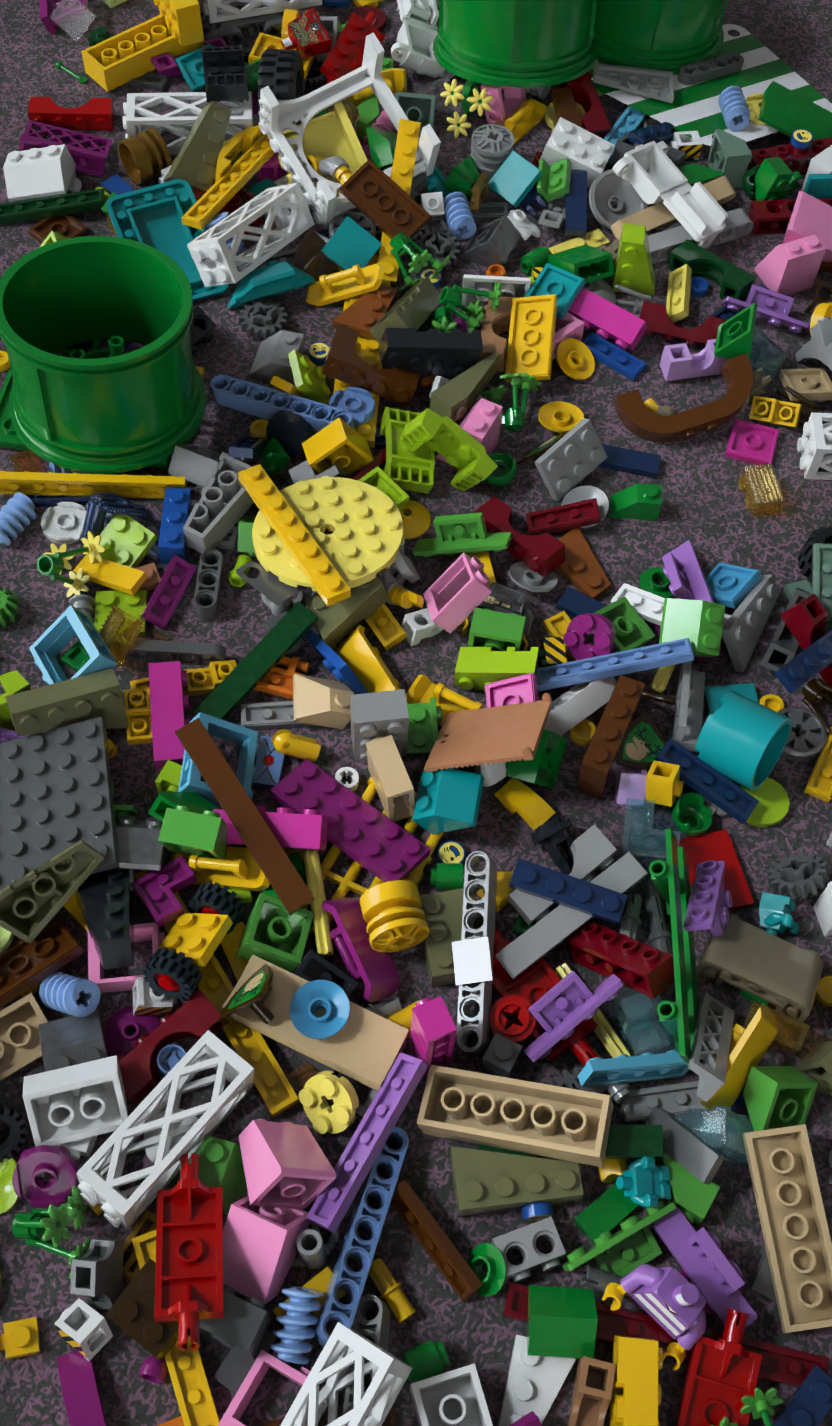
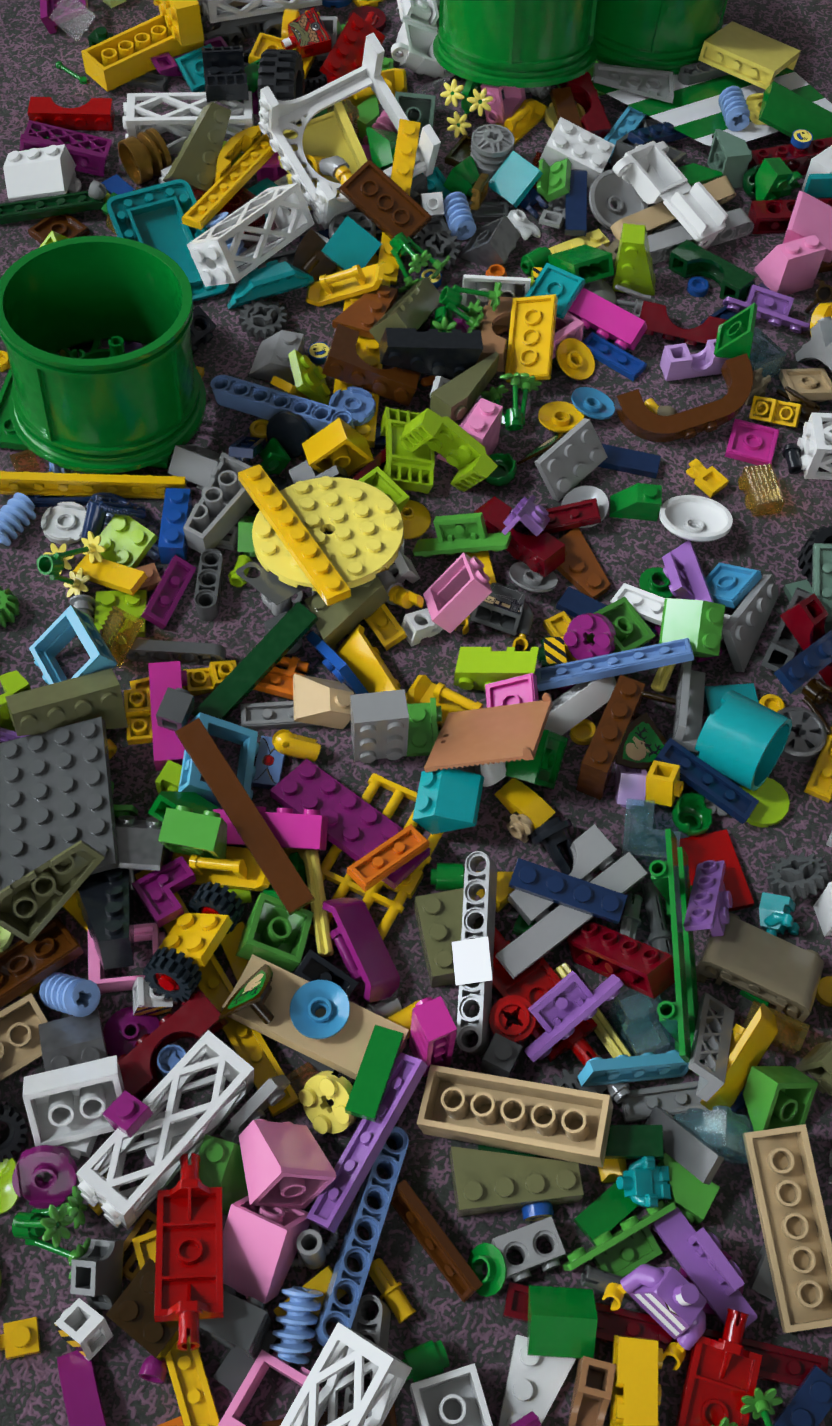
(75, 657): green tile -> none
(97, 190): none -> light grey hinge
(127, 1114): none -> magenta bracket
(175, 709): none -> dark grey brick
(268, 1094): none -> light grey hinge
(348, 771): white bush -> none
(374, 1073): none -> green tile
(387, 857): none -> orange tile
(390, 778): tan brick -> none
(394, 916): yellow wheel -> none
(451, 852): light yellow tile -> none
(459, 151): none -> dark brown tile
(496, 630): bright green slope -> none
(520, 827): none -> tan plate
(531, 515): none -> medium lavender bracket
(593, 403): none -> dark azure dish
(679, 293): light yellow plate -> none
(691, 146): white brick -> none
(695, 518): none -> white dish
(708, 480): none -> yellow plate
(748, 54): none -> light yellow panel
(792, 455): none -> black pin

